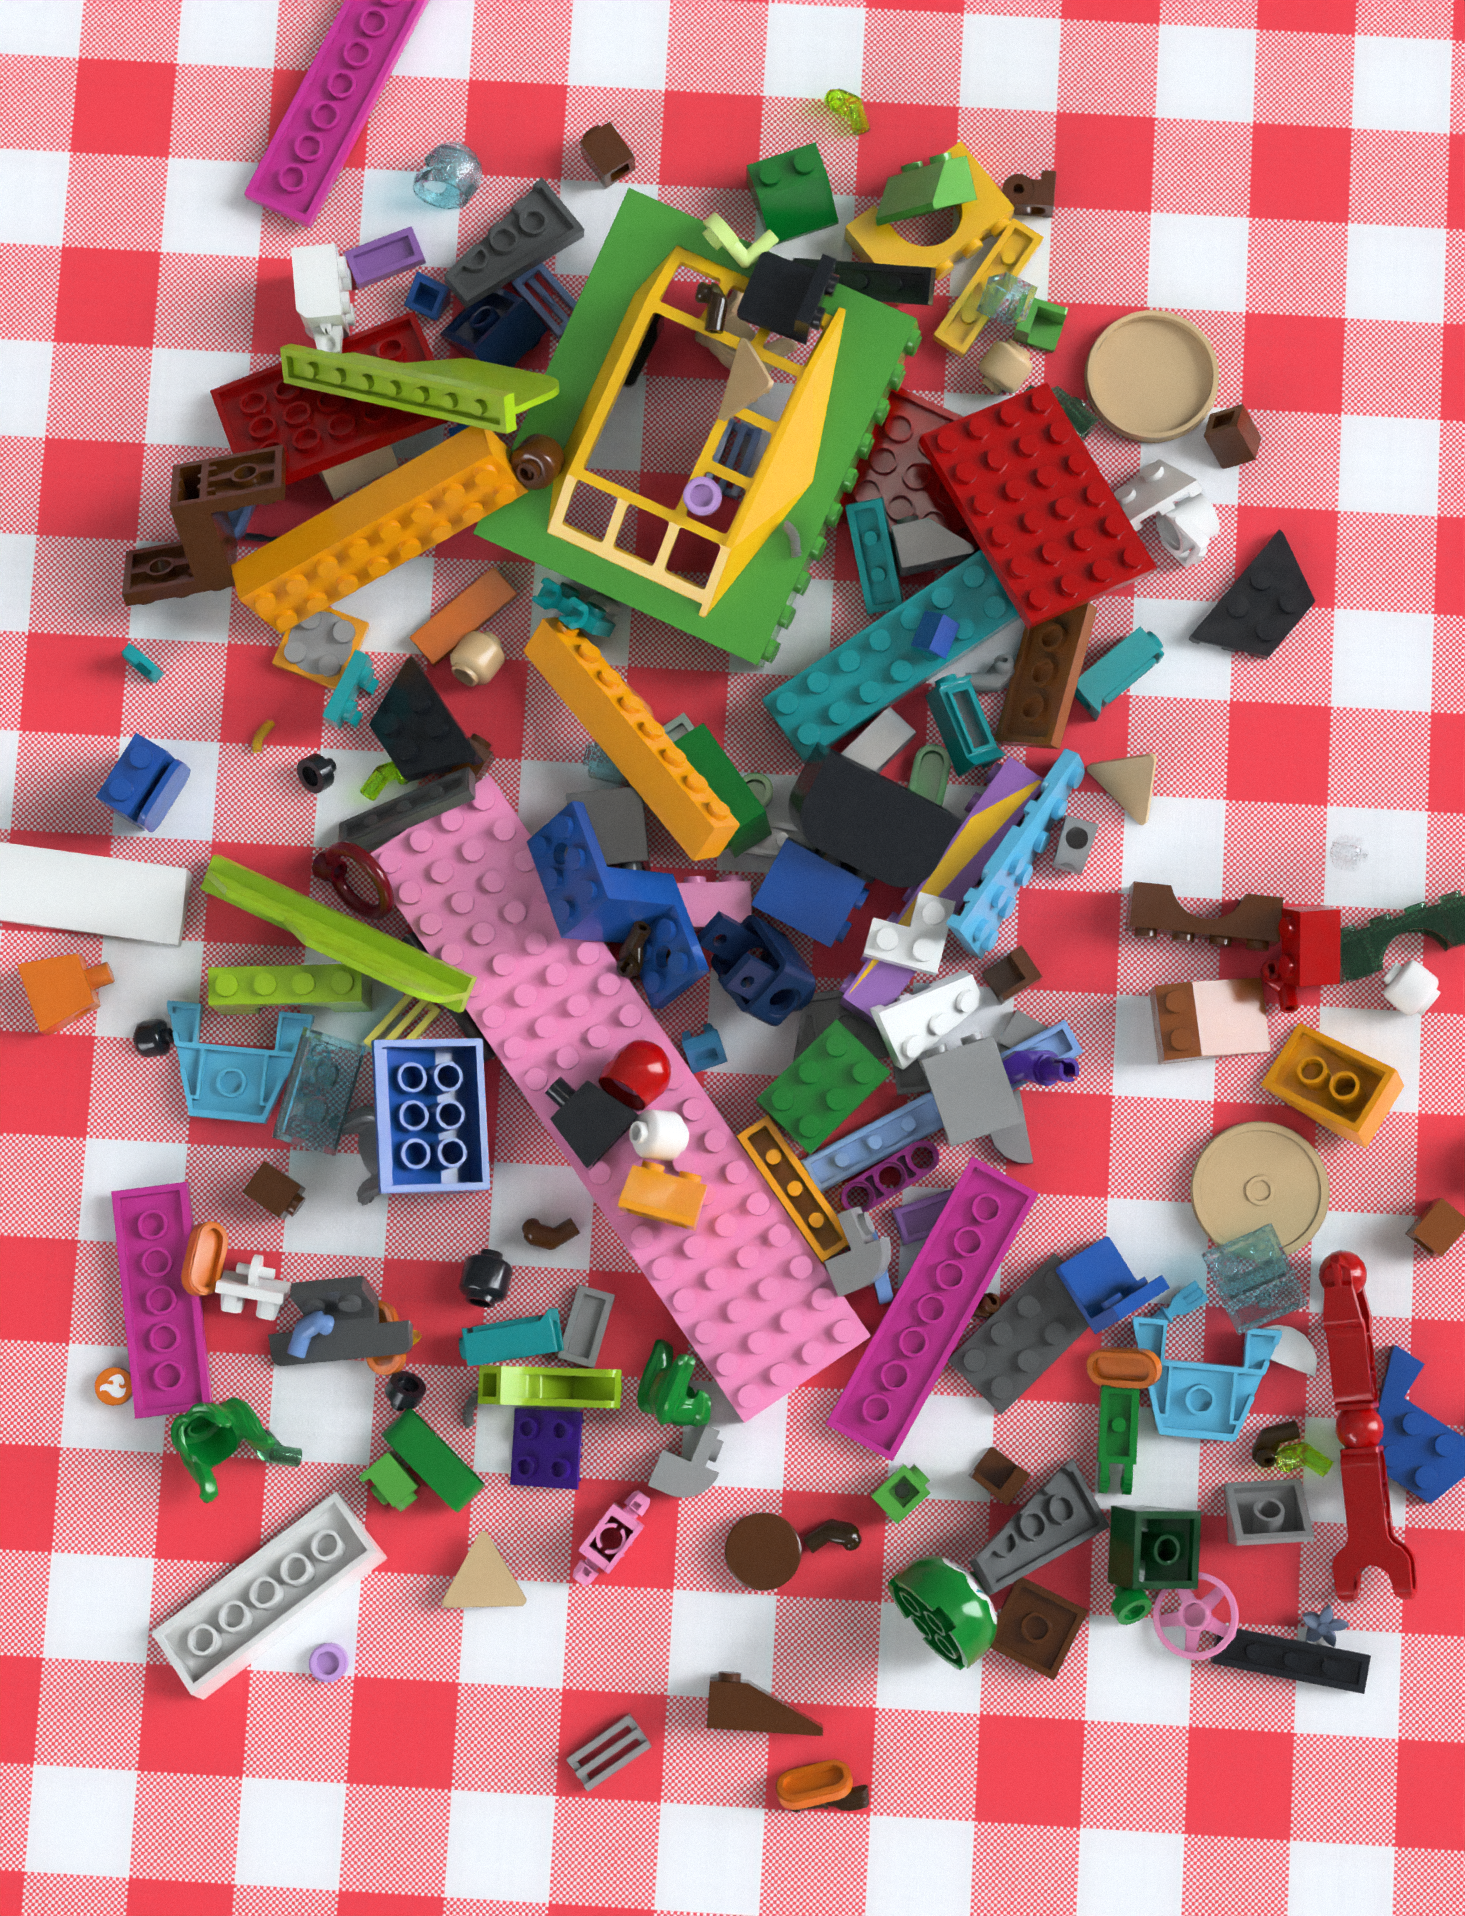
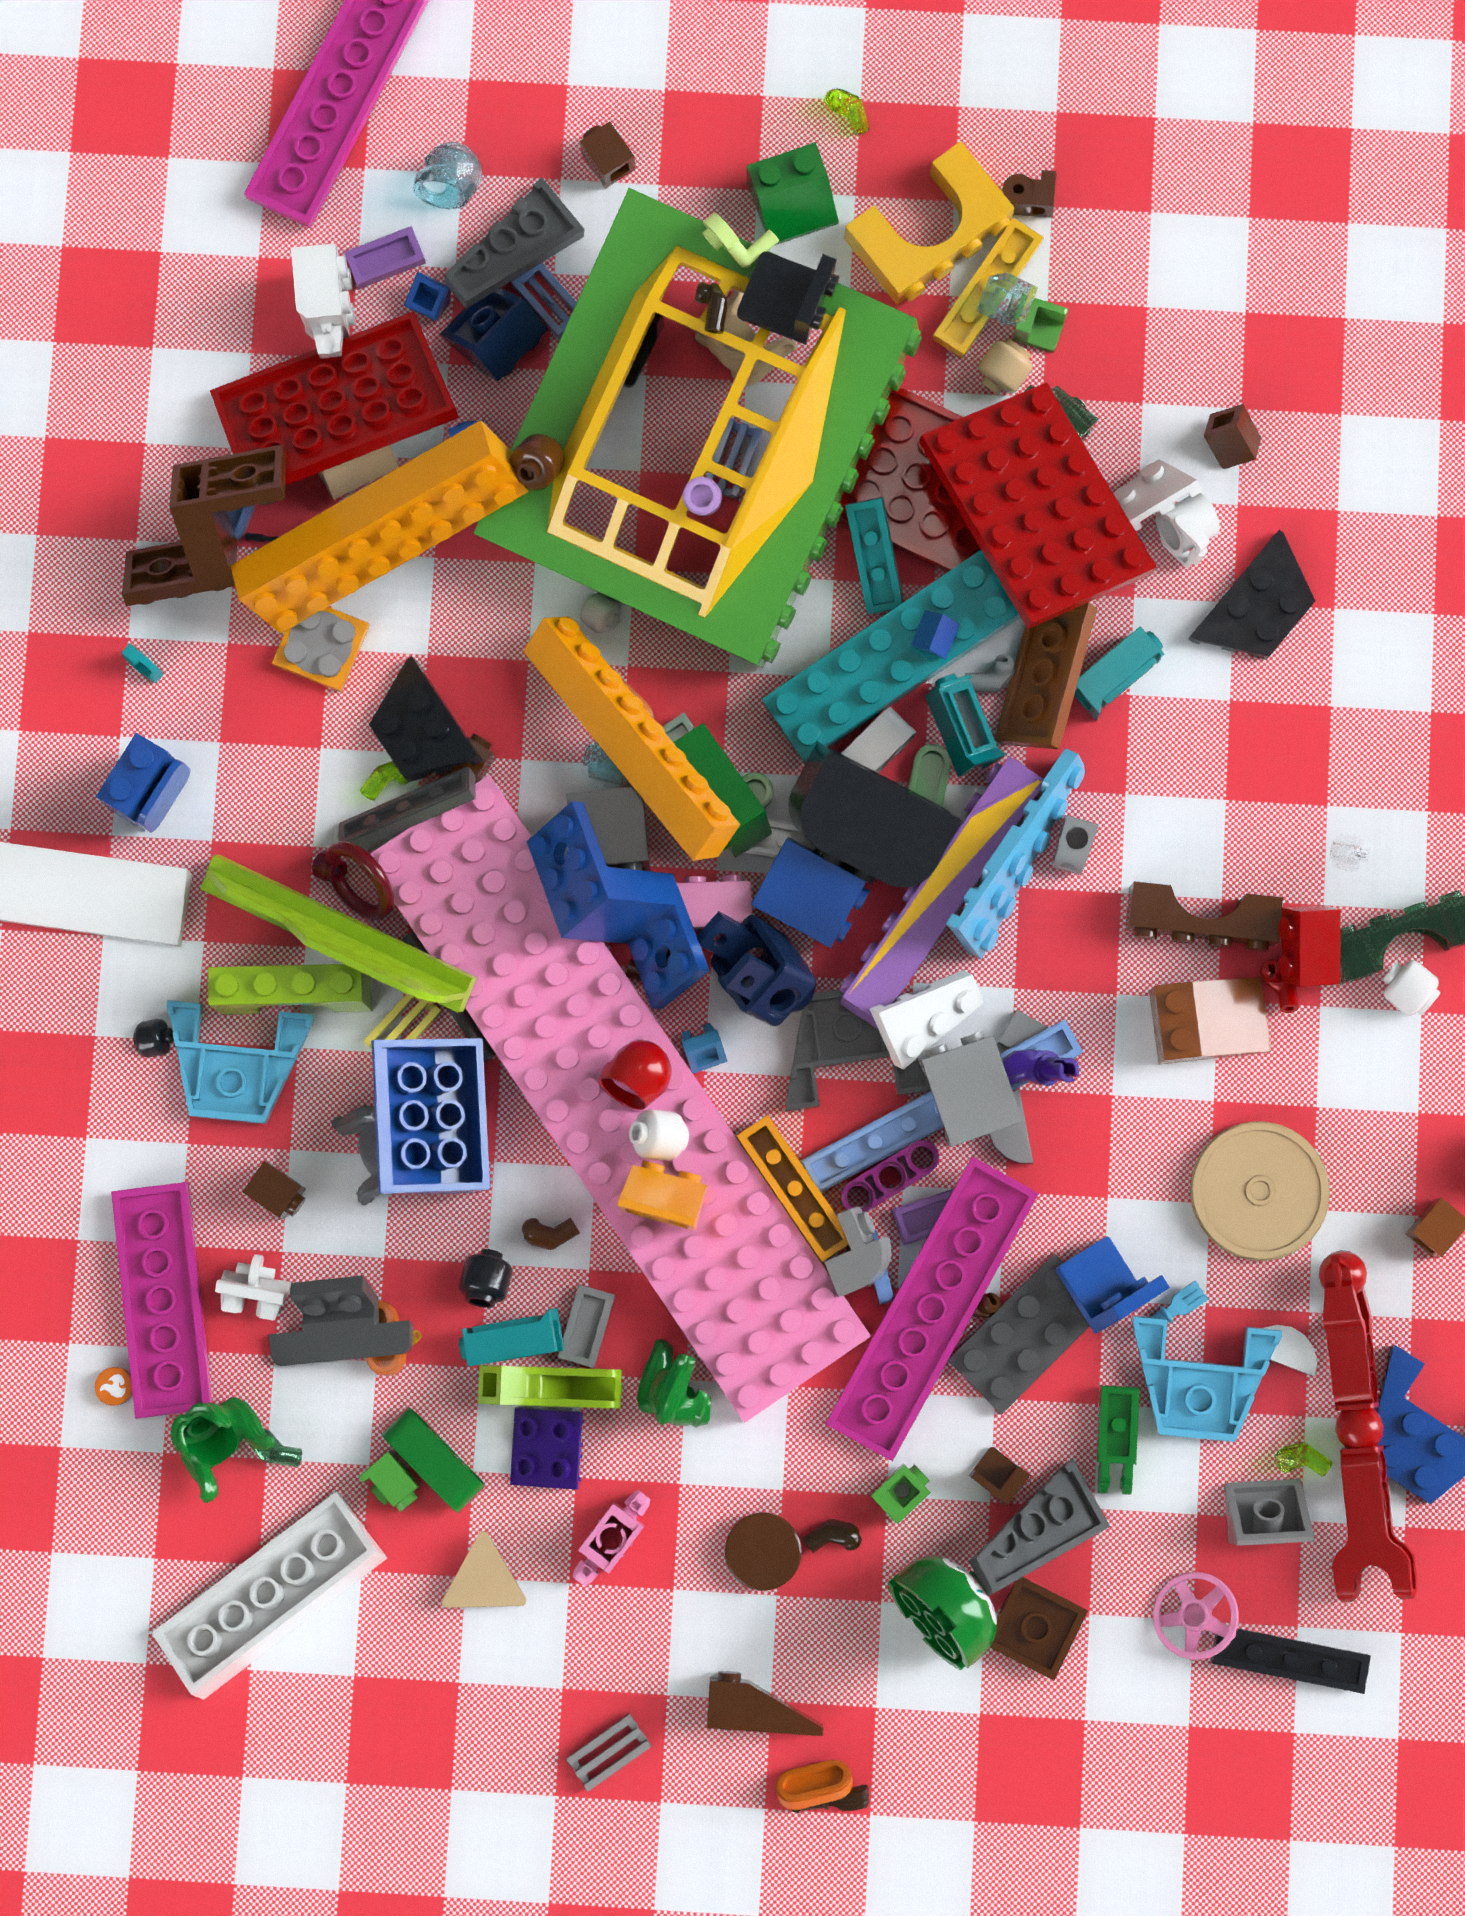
(63, 989): orange torso -> none
(204, 1258): orange tile -> none
(262, 733): yellow leg -> none
(306, 1328): medium blue arm -> none
(316, 772): black tile -> none
(318, 1092): clear light blue slope -> none
(328, 1662): lavender tile -> none
(342, 703): teal plate -> none
(405, 1390): black tile -> none
(445, 389): lime piece -> none
(462, 615): orange tile -> none
(468, 1414): light grey leg -> none
(477, 658): tan head -> none
(576, 611): teal plate -> none
(589, 1119): black torso -> none
(632, 950): dark brown arm -> none
(684, 1476): light grey brick -> none
(746, 381): tan piece -> none
(790, 530): light grey leg -> none
(822, 1087): green brick -> none
(884, 281): black plate -> none
(914, 946): white plate -> none
(926, 189): bright green slope -> none
(926, 546): dark grey slope -> none
(1012, 975): reddish brown panel -> none
(1124, 1367): orange tile -> none
(1128, 782): tan piece -> none
(1130, 1605): green tile -> none
(1152, 376): tan brick -> none
(1154, 1547): dark green slope -> none
(1254, 1279): clear light blue slope -> none
(1269, 1441): dark brown arm -> none
(1323, 1625): sand blue plant -> none
(1334, 1084): light orange slope -> none

